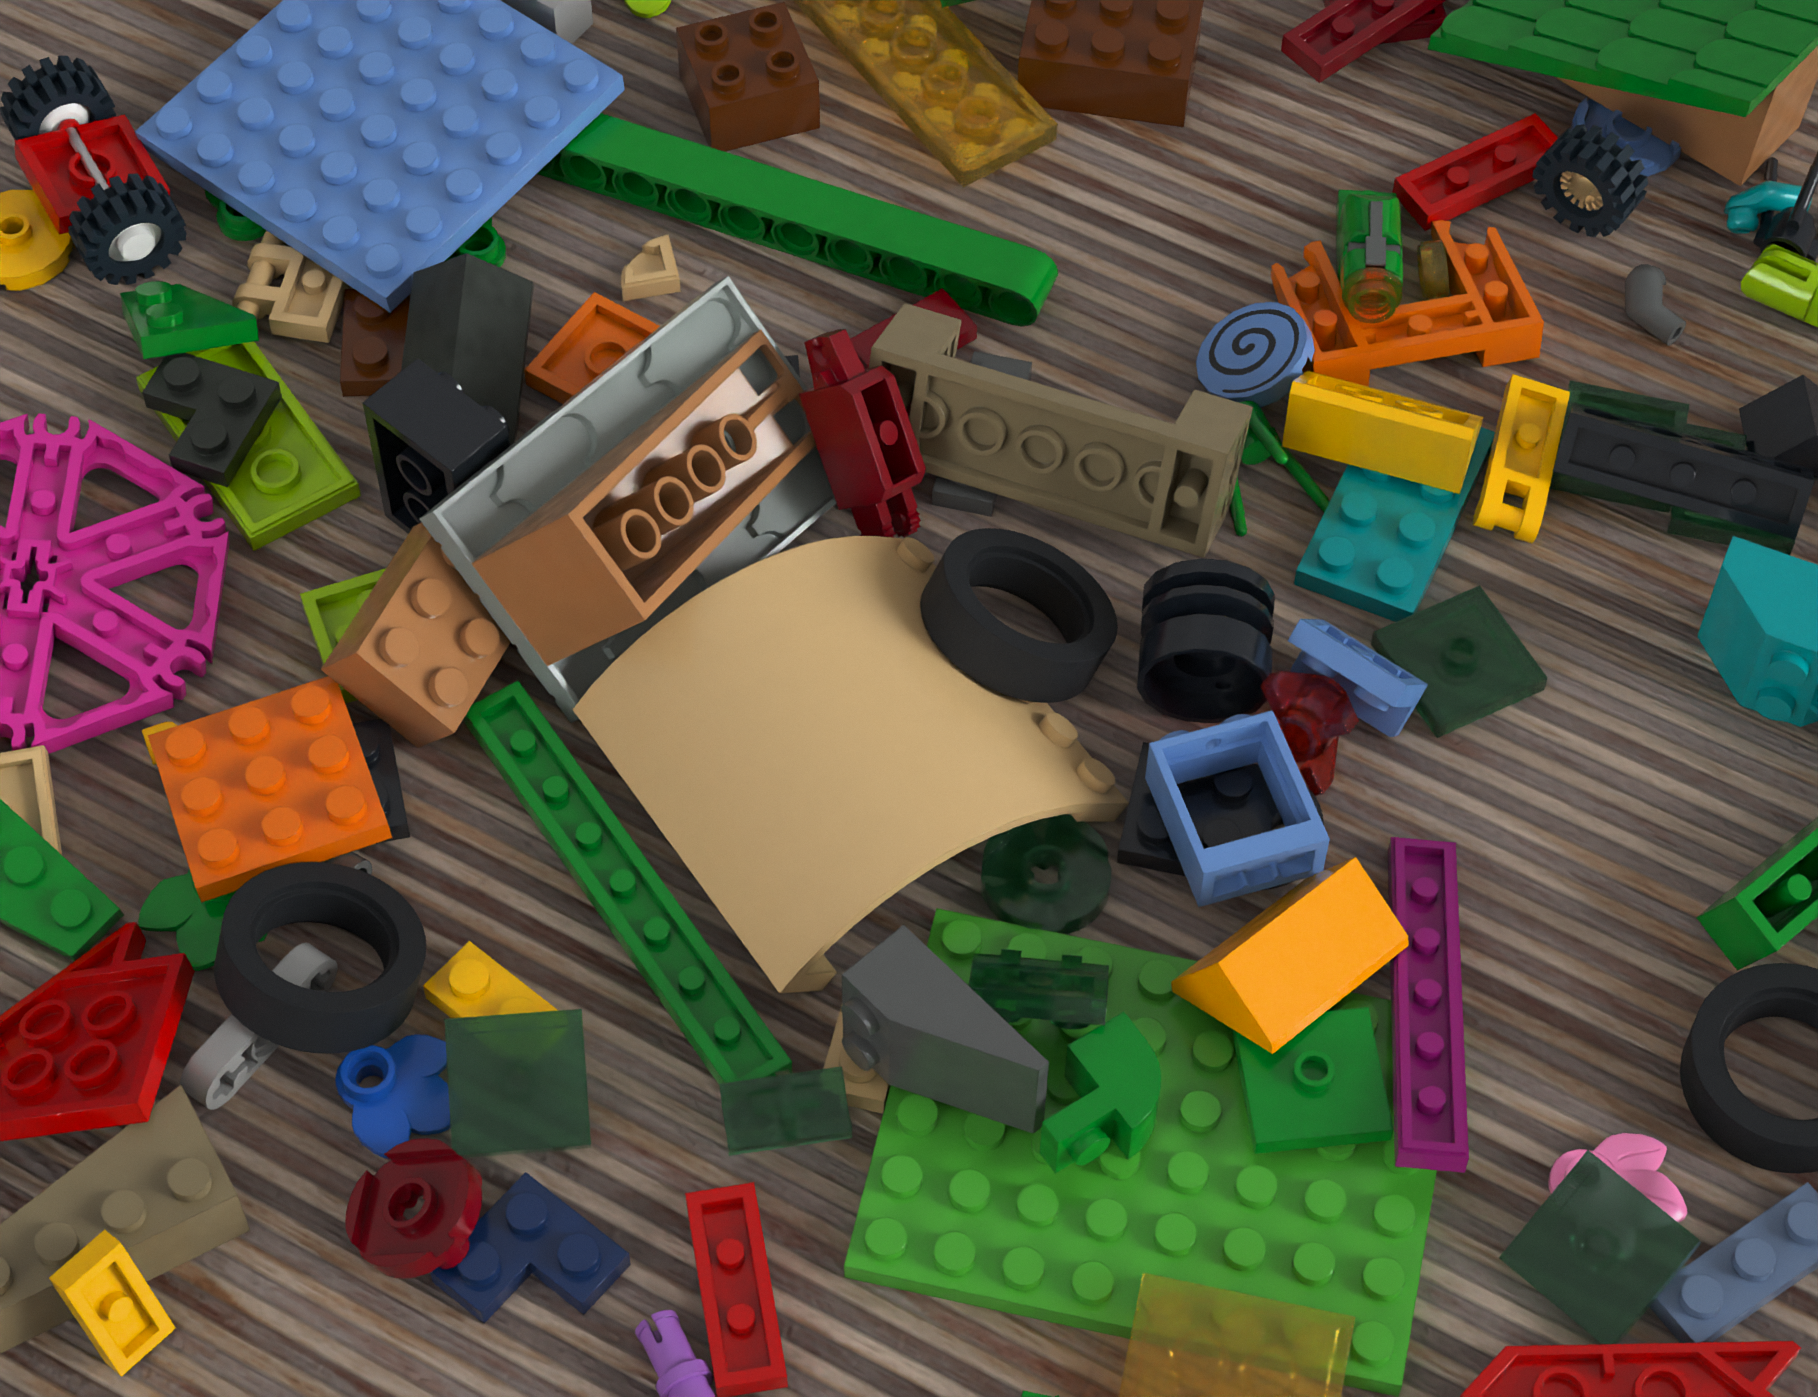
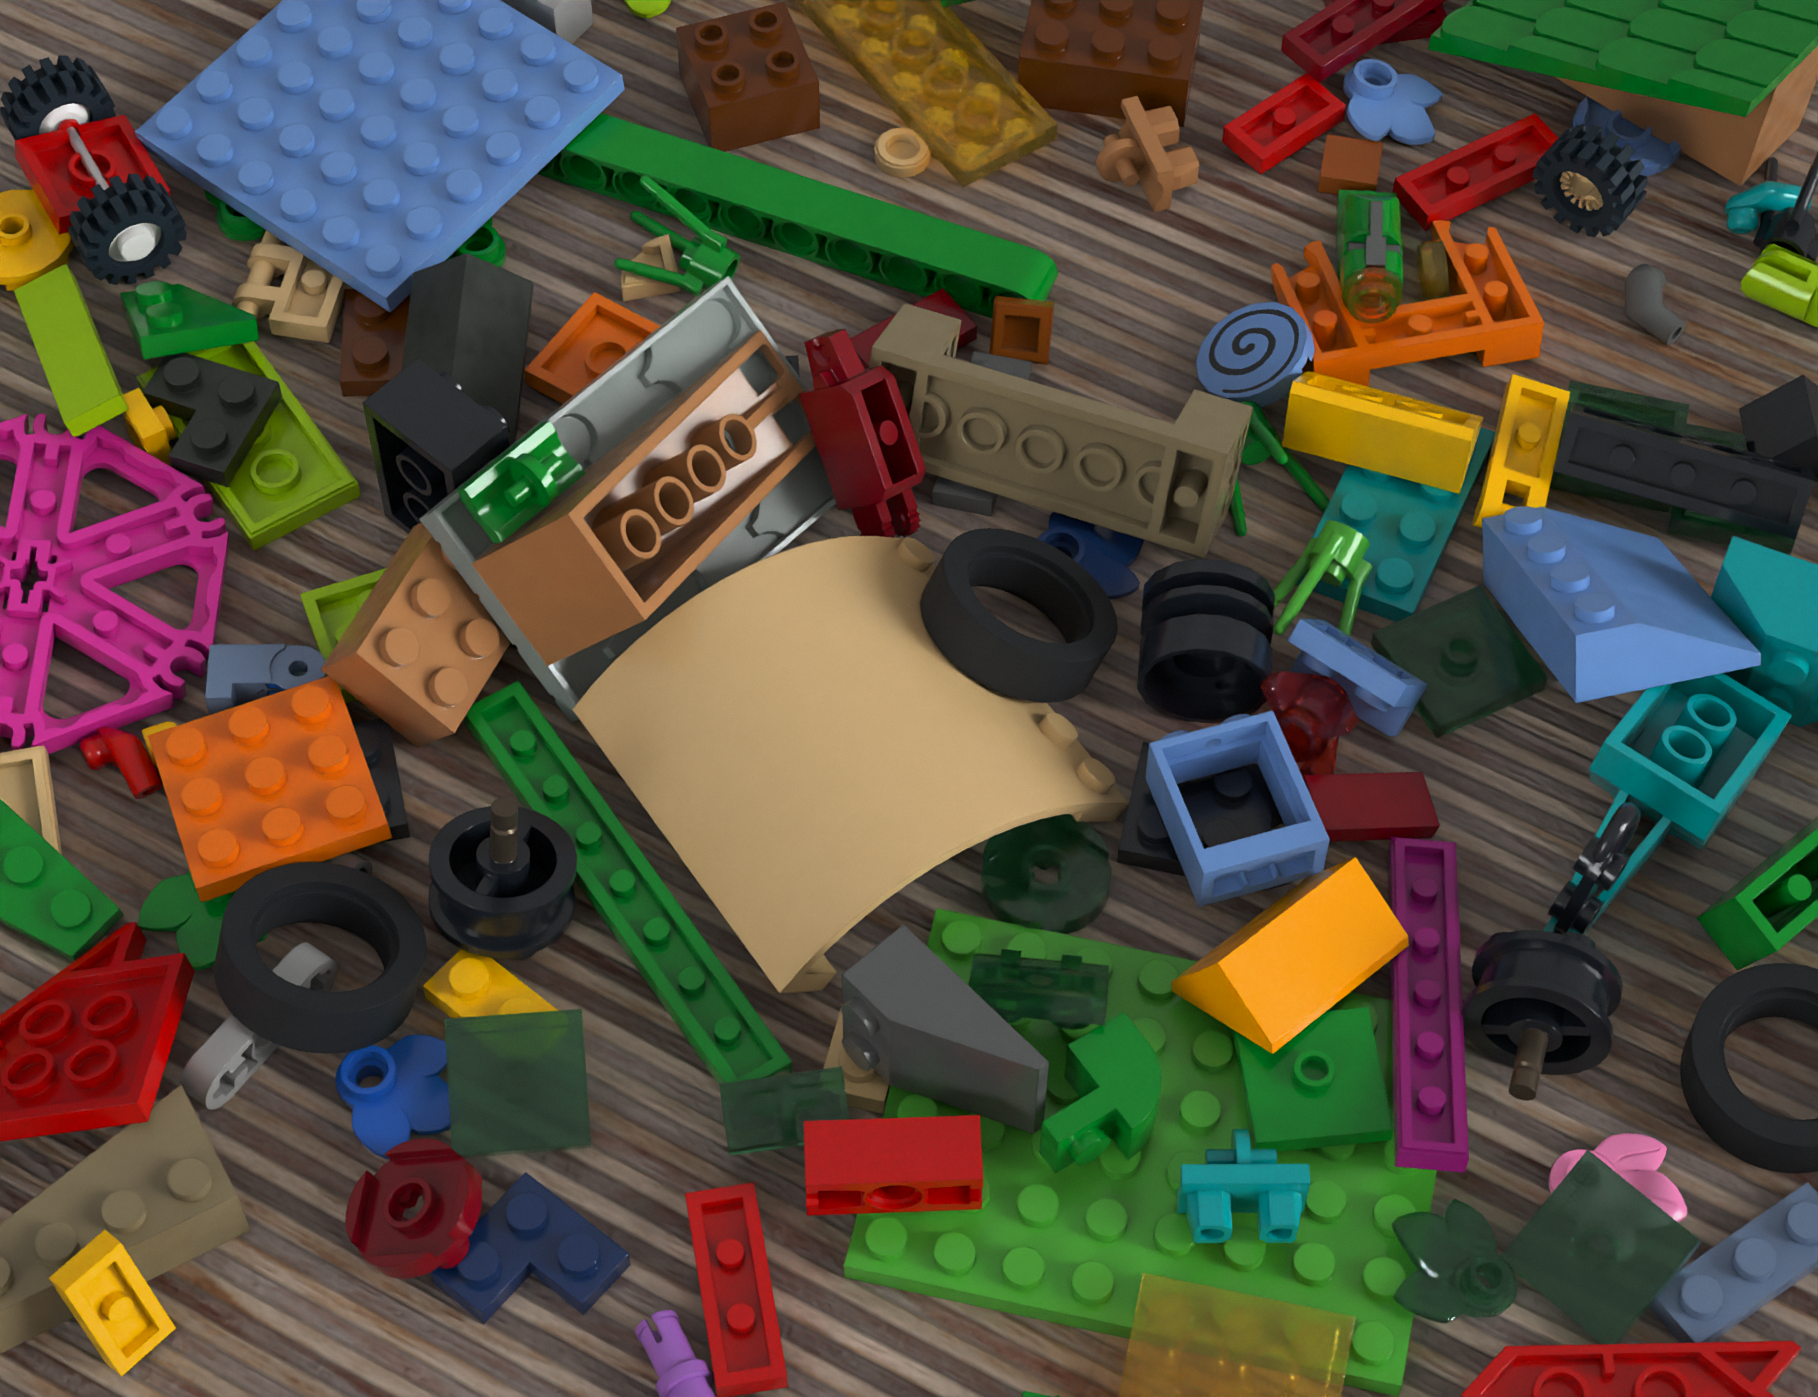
(70, 351): none -> lime tile
(127, 754): none -> red arm
(148, 427): none -> yellow plate
(257, 670): none -> sand blue leg
(502, 881): none -> black wheel
(520, 482): none -> green hips
(703, 260): none -> green plant
(893, 1165): none -> red piece
(901, 153): none -> tan tile
(1022, 329): none -> dark orange tile
(1098, 550): none -> dark blue plate
(1139, 154): none -> medium nougat hips
(1242, 1183): none -> teal hips
(1283, 123): none -> red plate
(1329, 558): none -> bright green plant
(1349, 164): none -> dark orange tile
(1373, 805): none -> dark red tile
(1389, 103): none -> medium blue plate
(1448, 1258): none -> clear green plate
(1541, 1005): none -> black wheel
(1606, 604): none -> medium blue slope
(1680, 762): none -> teal slope

